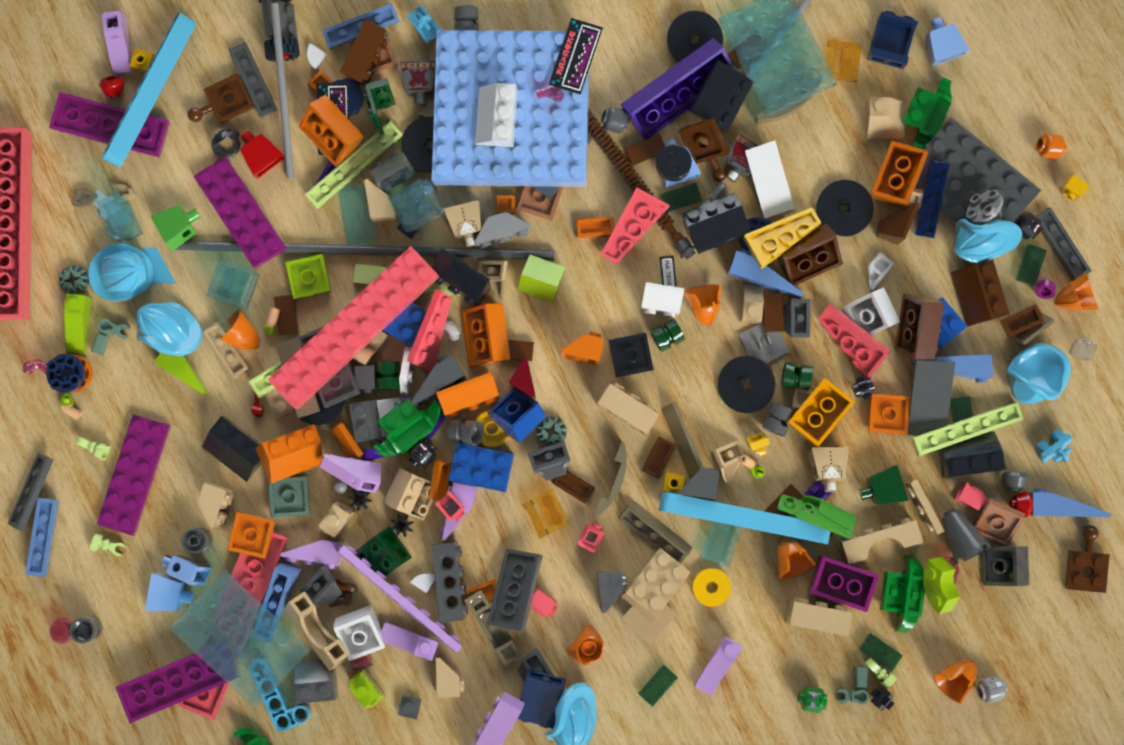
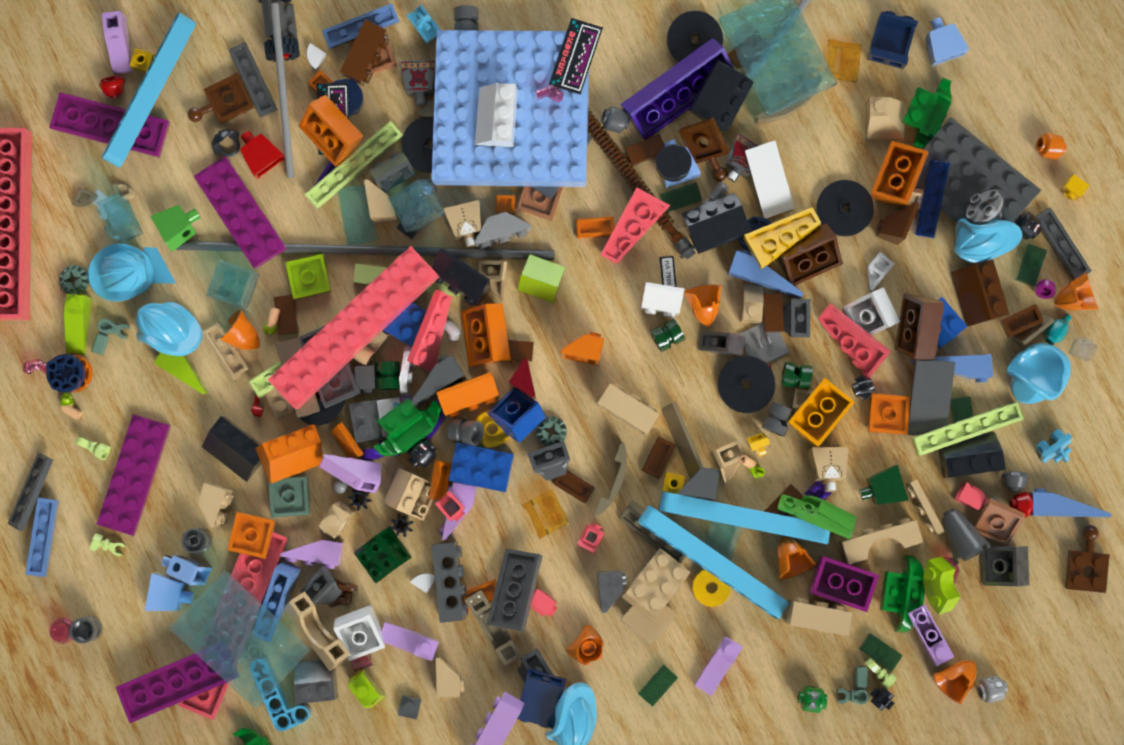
(378, 97): dark green bracket -> none
(393, 592): lavender plate -> none
(631, 355): black plate -> none
(713, 562): none -> medium azure beam
(721, 343): none -> flat silver slope
(930, 636): none -> lavender slope
(1057, 331): none -> teal plant

